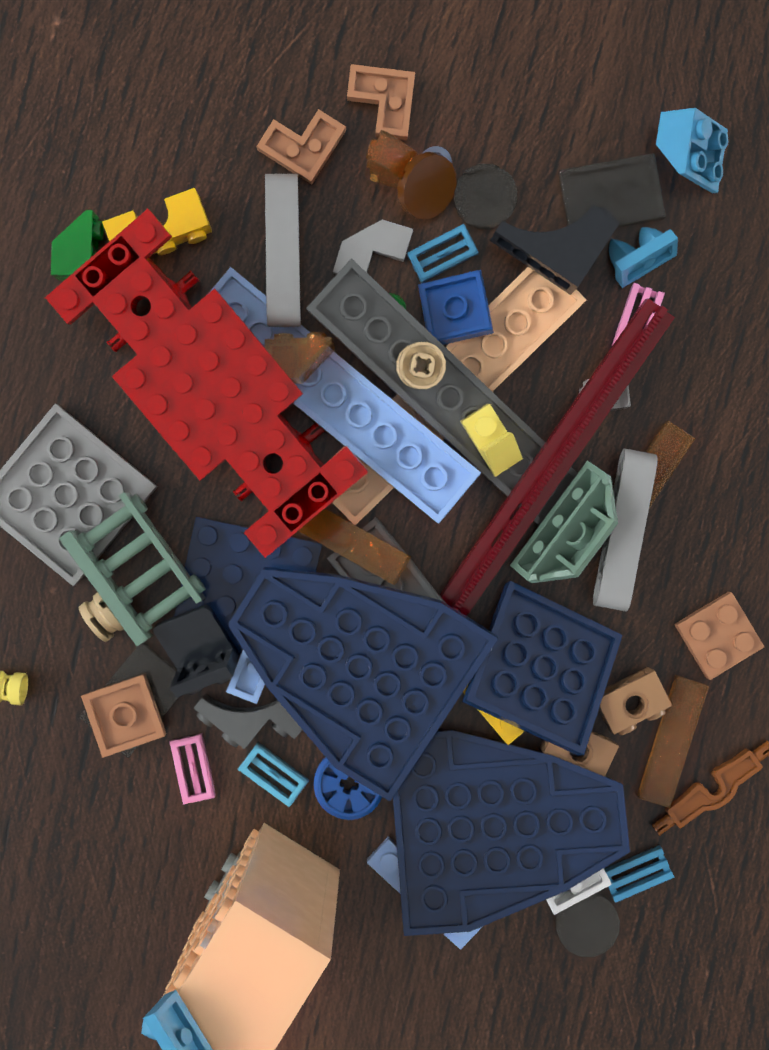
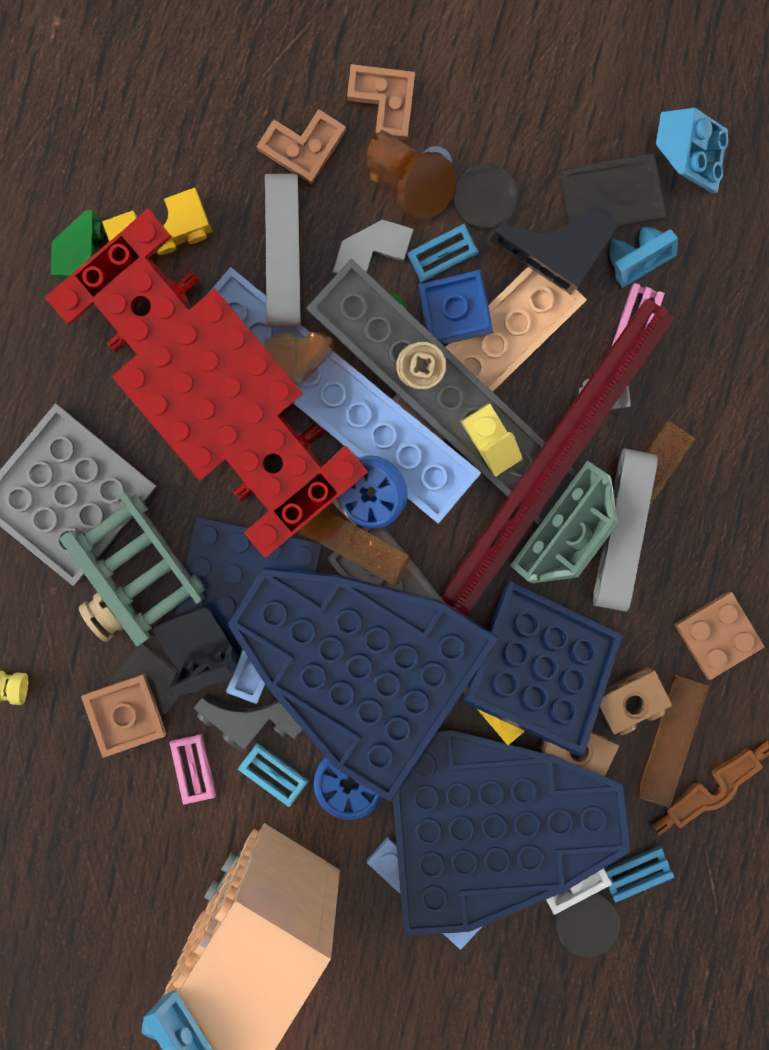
(387, 501): none -> blue wheel

